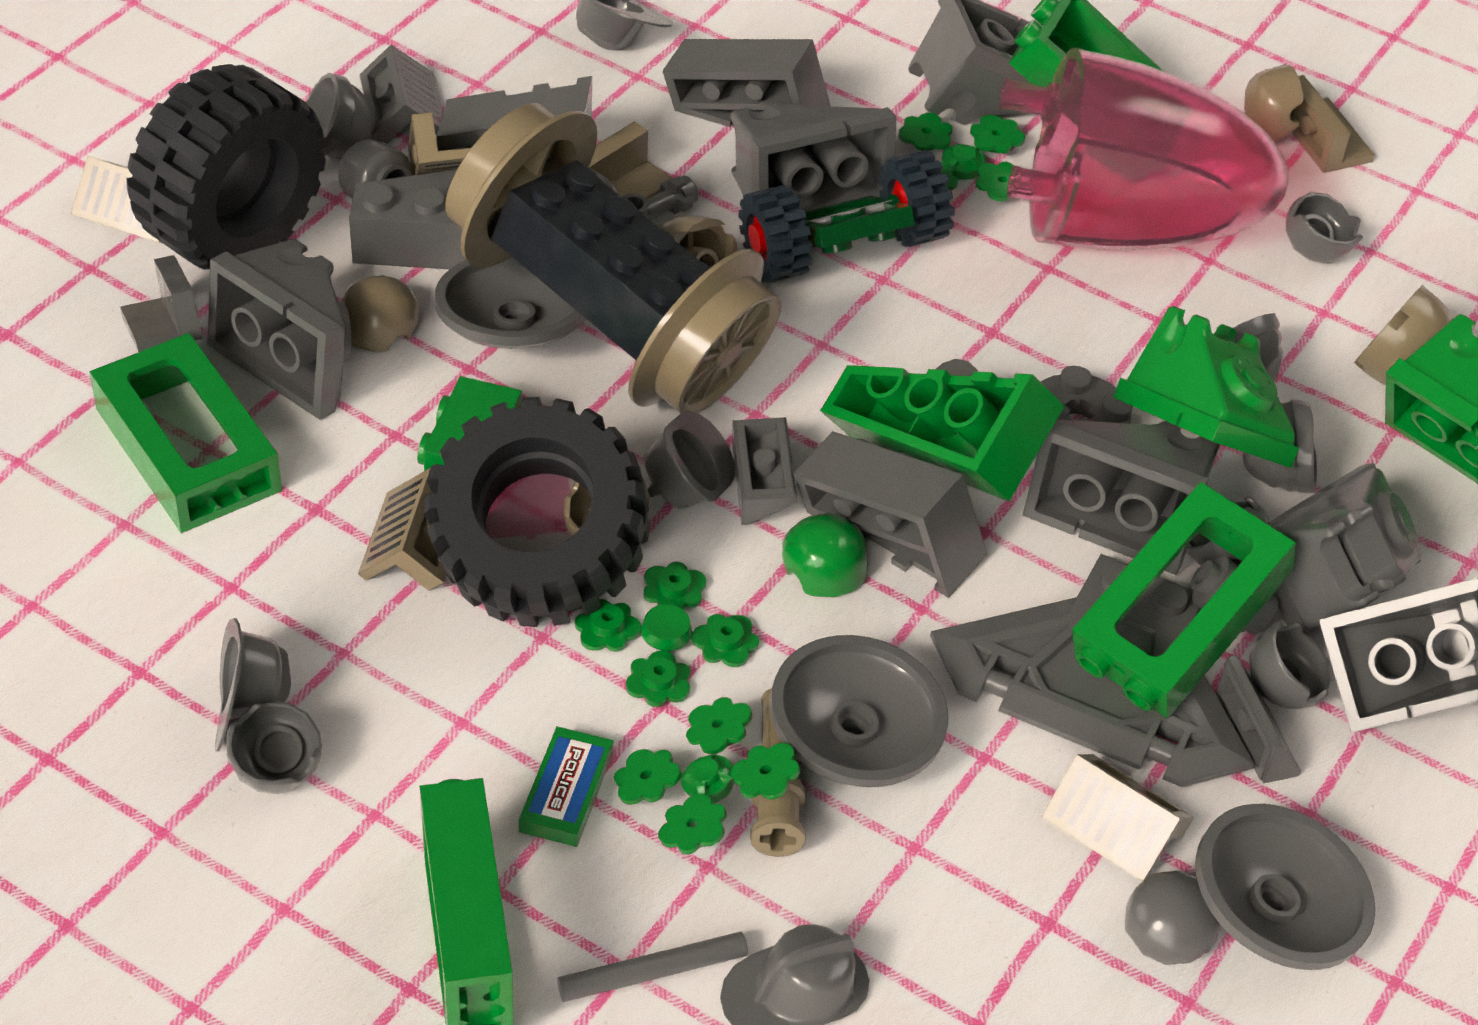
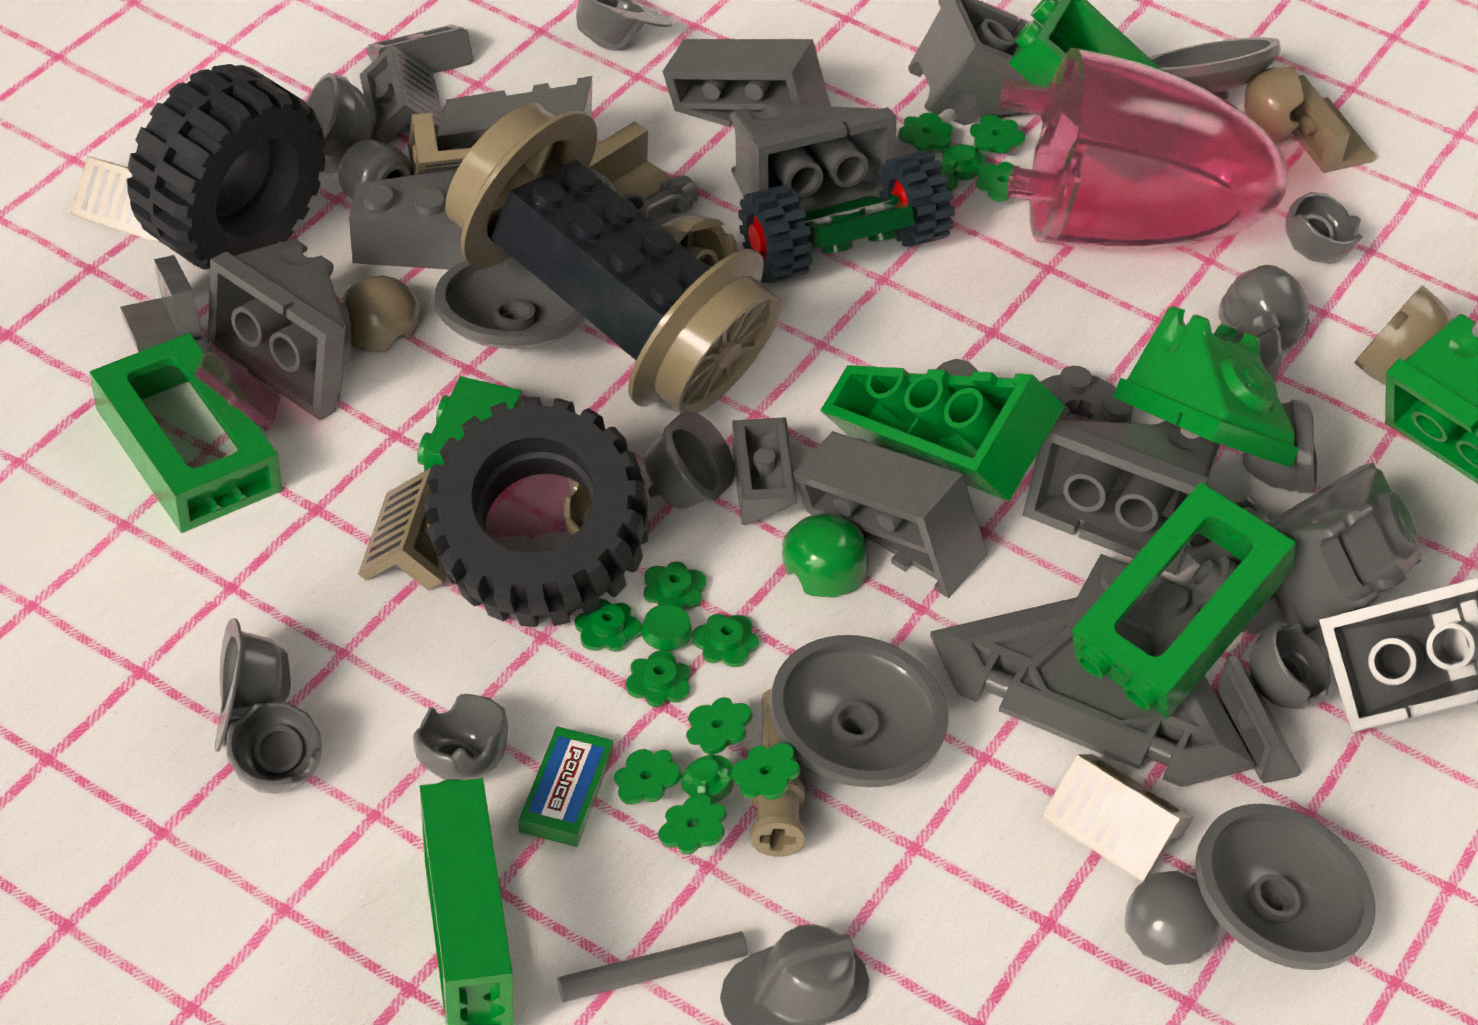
(237, 386): none -> piece
(434, 48): none -> dark grey slope
(464, 740): none -> dark grey hair
(1222, 63): none -> dark grey dish
(1263, 292): none -> dark grey hat

